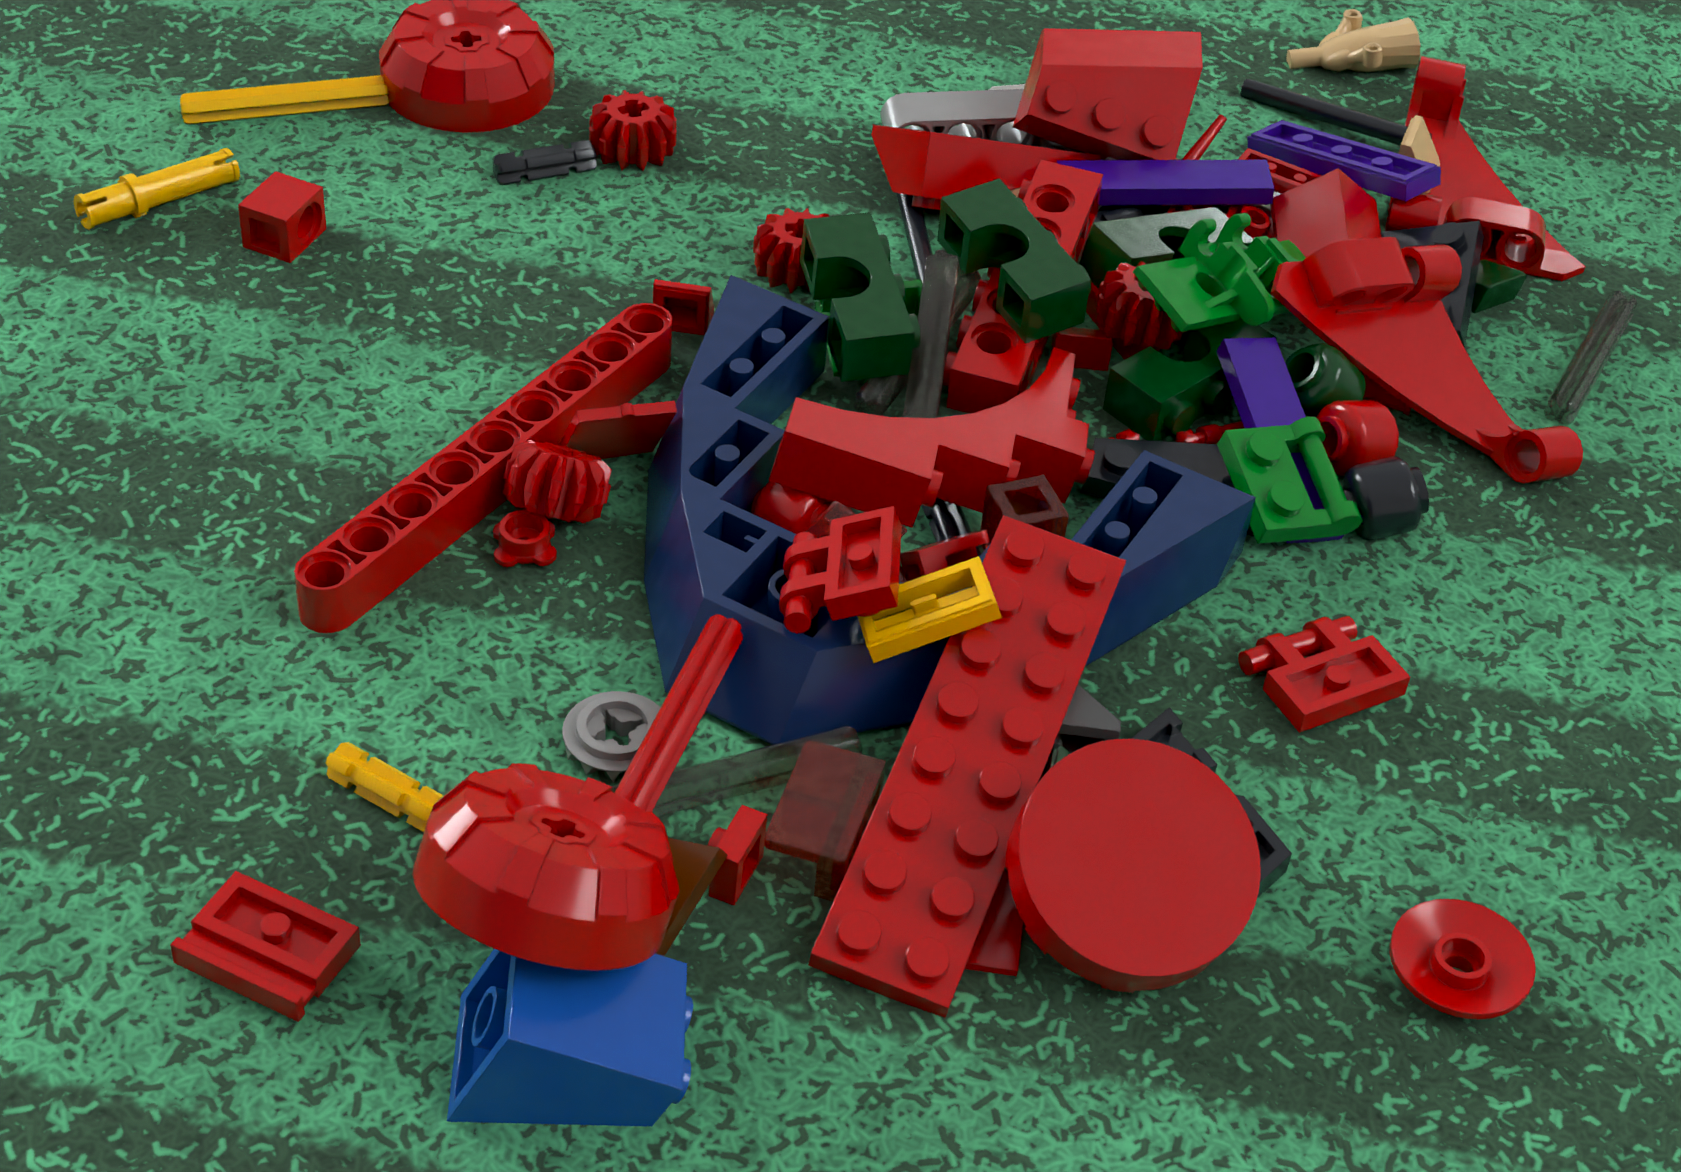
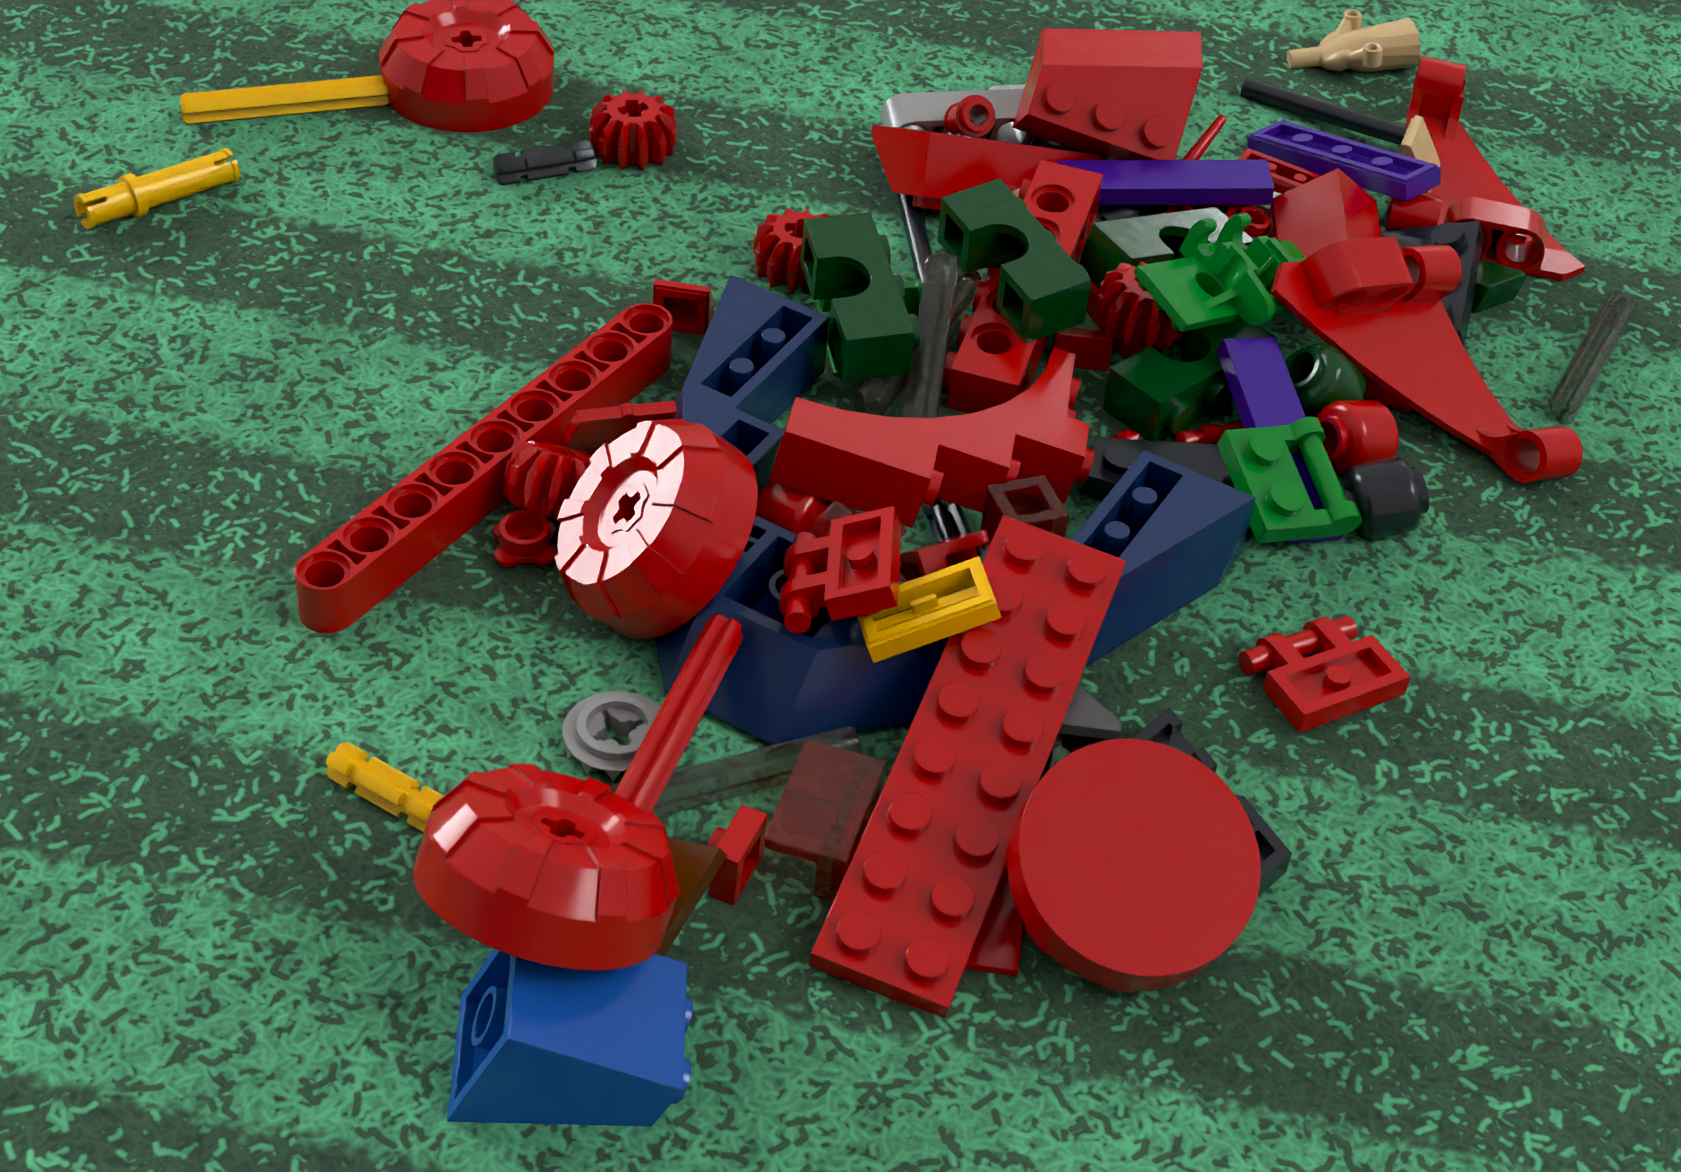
(266, 945): red plate -> none
(282, 216): red brick -> none
(656, 526): none -> red piece
(970, 117): none -> red pin
(1464, 936): red dish -> none

